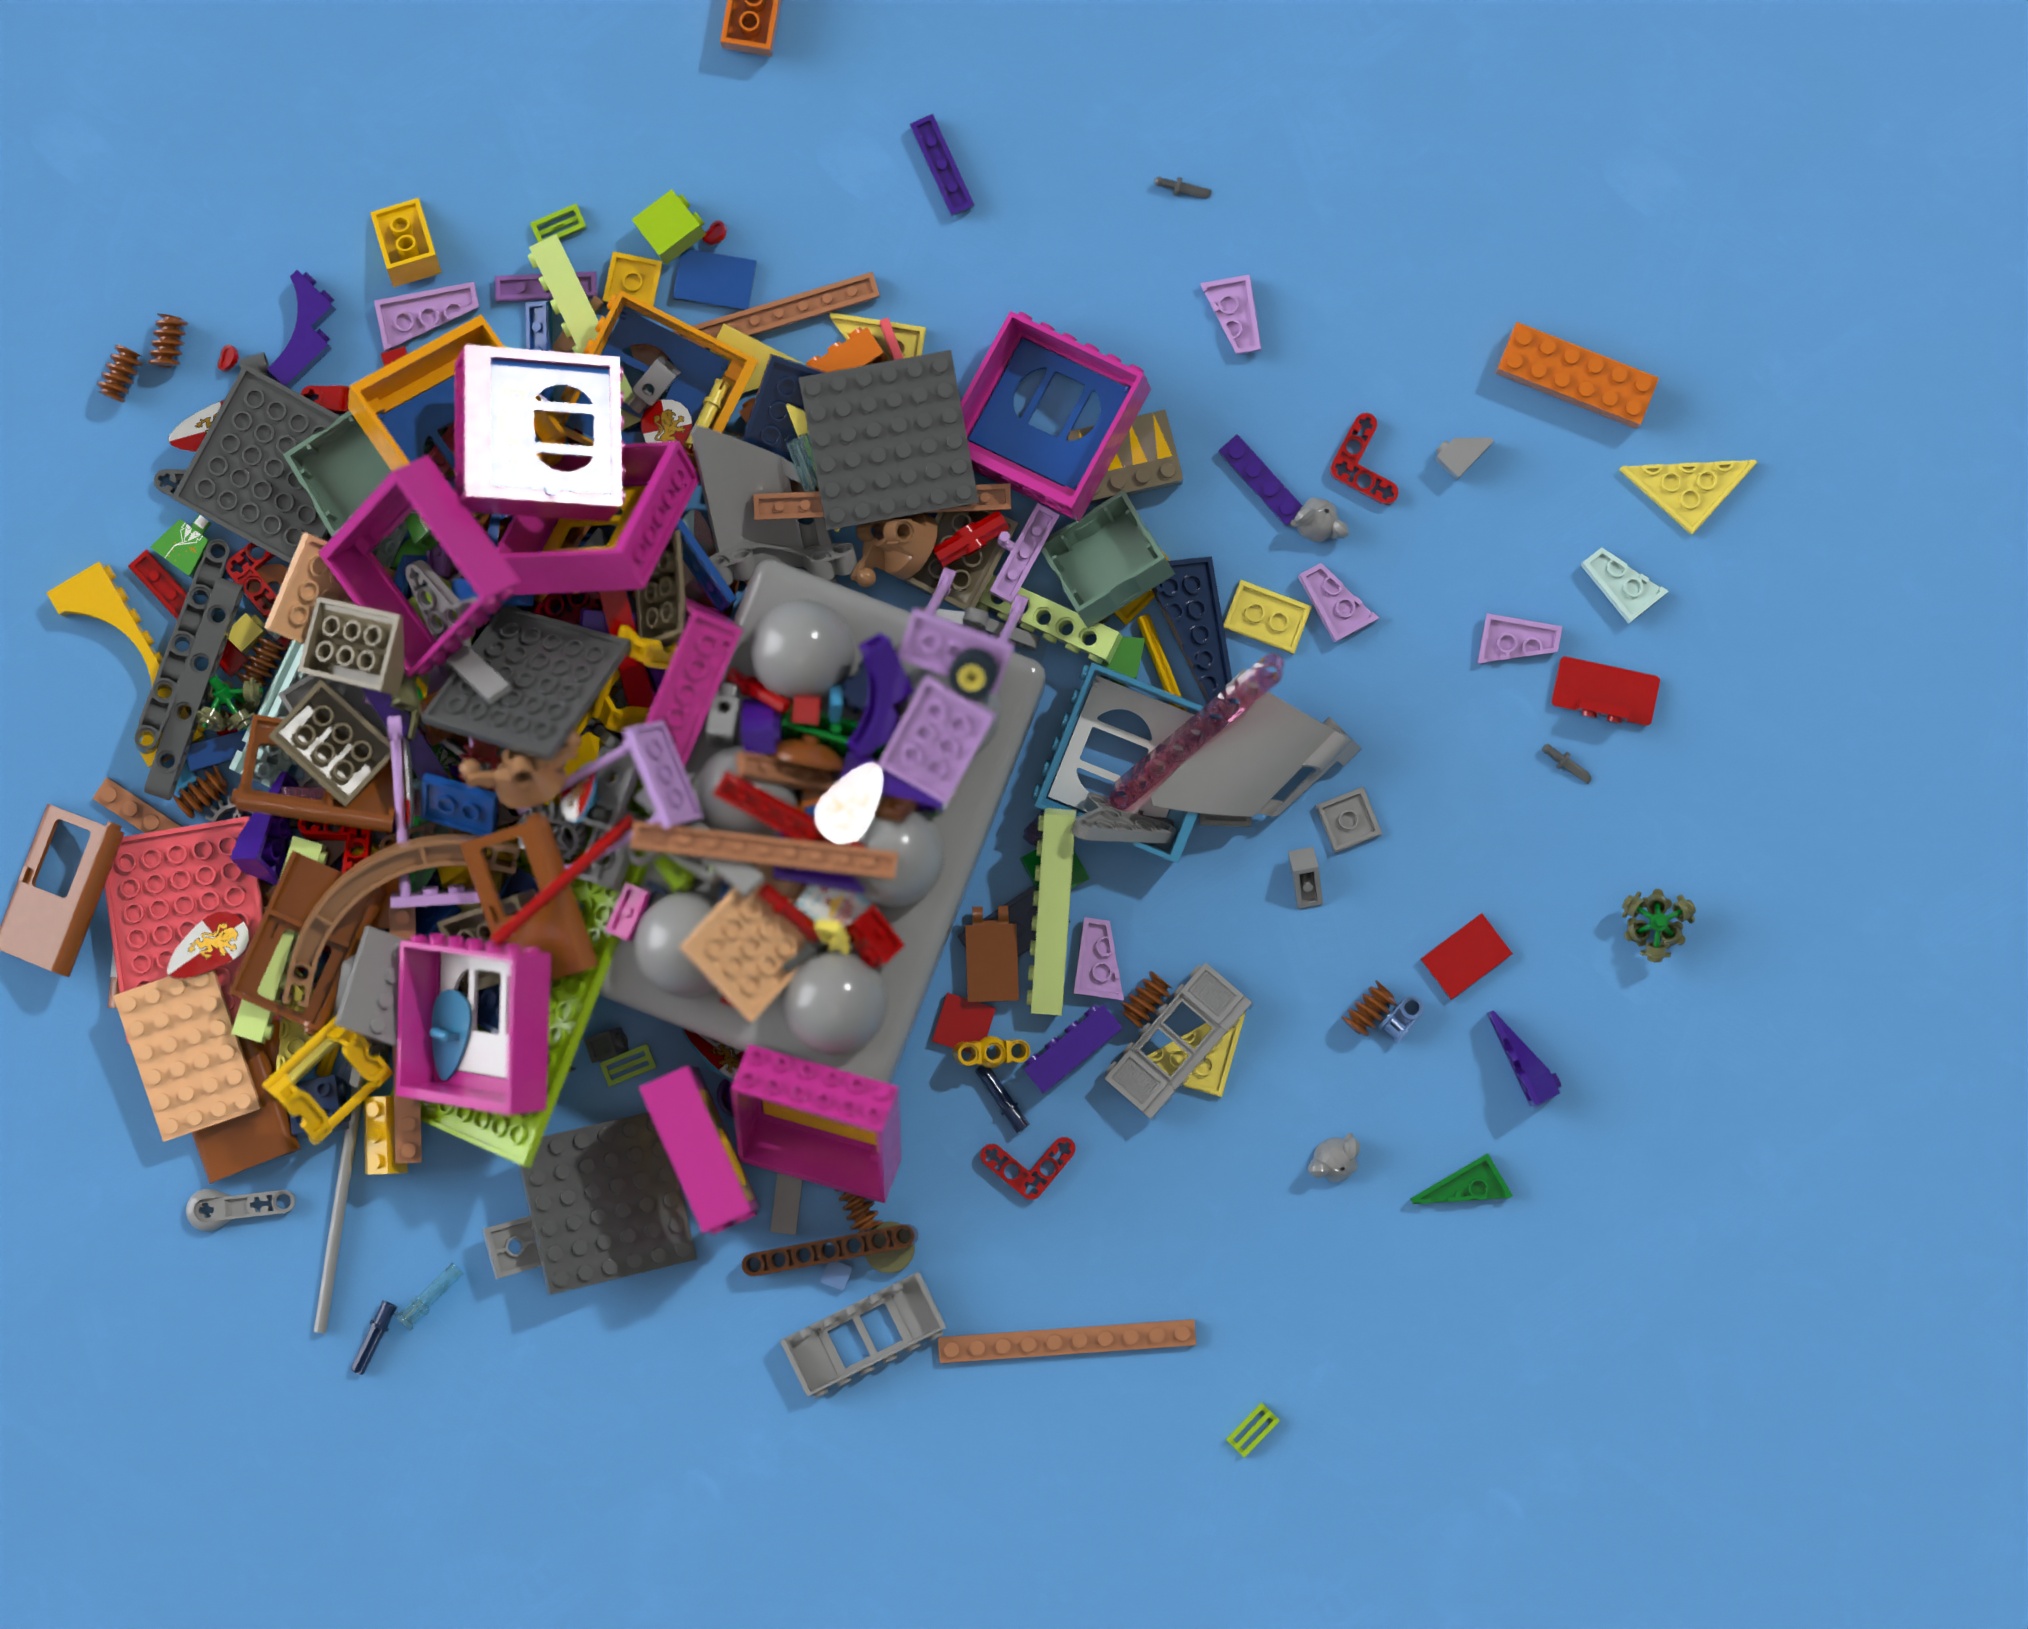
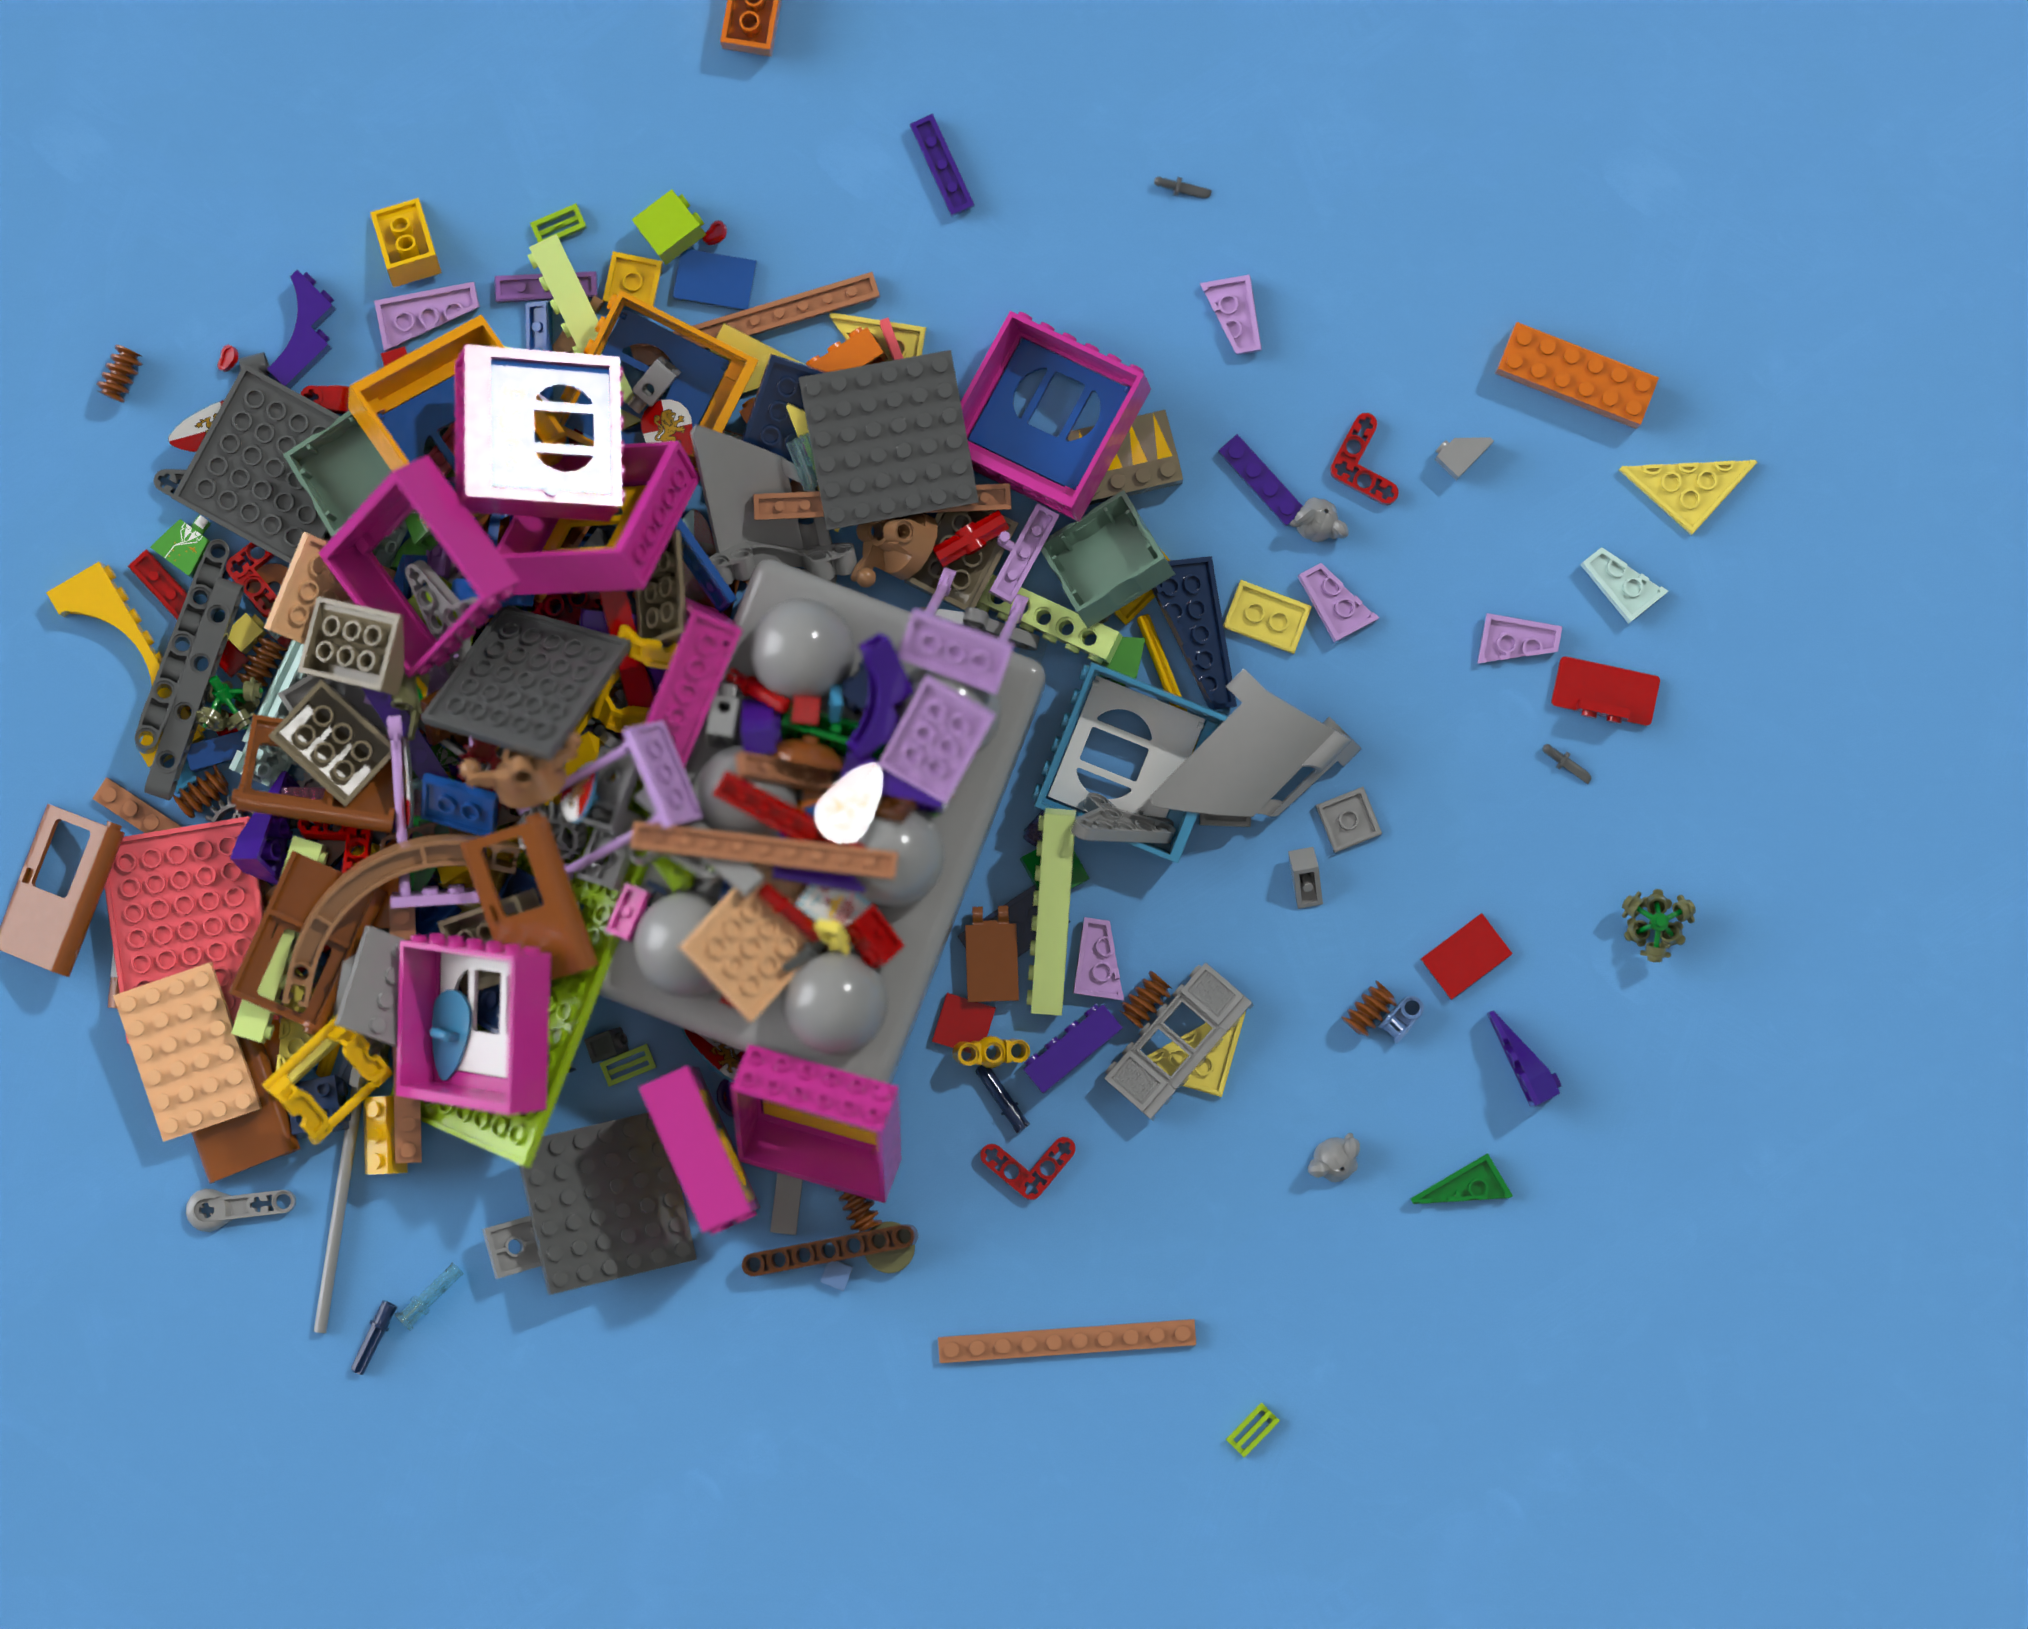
(167, 341): dark orange piece -> none
(209, 946): shield -> none
(478, 674): light grey tile -> none
(563, 880): red piece -> none
(712, 405): light yellow pin -> none
(816, 1357): light grey window -> none
(977, 664): black wheel -> none
(1201, 721): clear pink beam -> none

